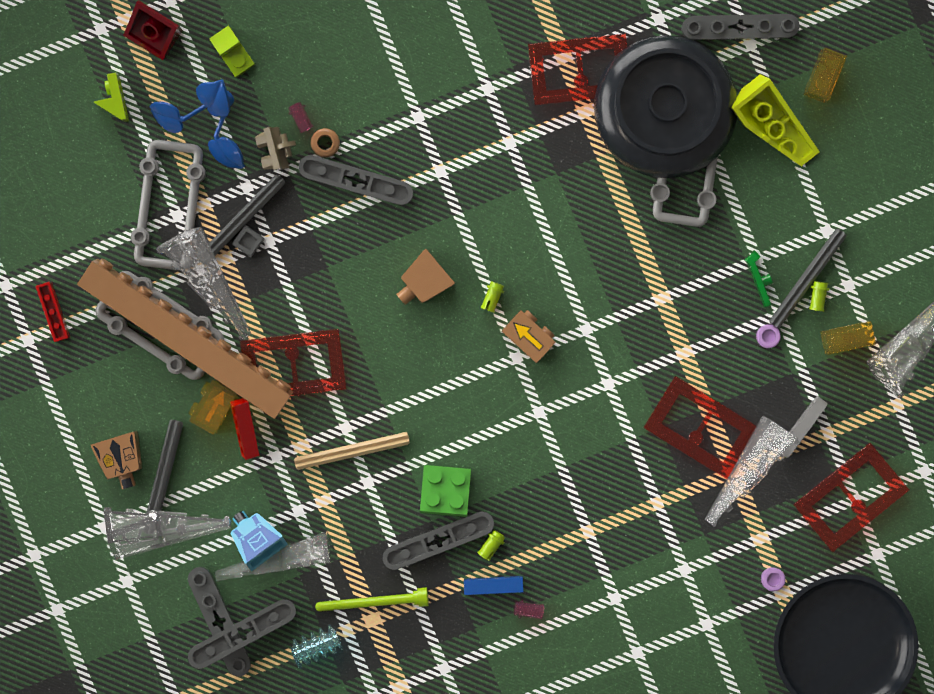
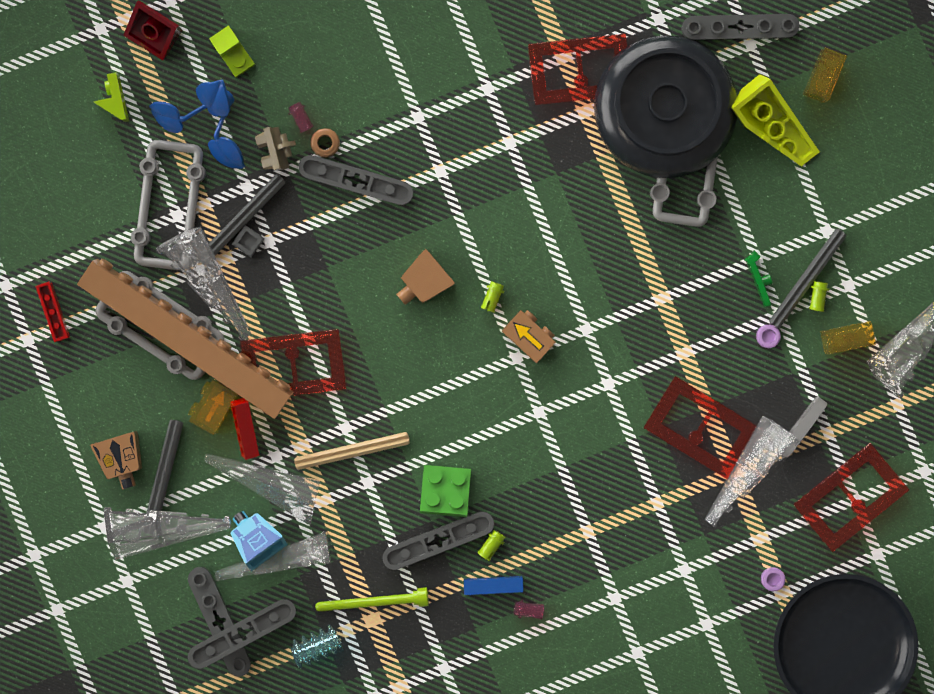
(288, 491): none -> clear wedge

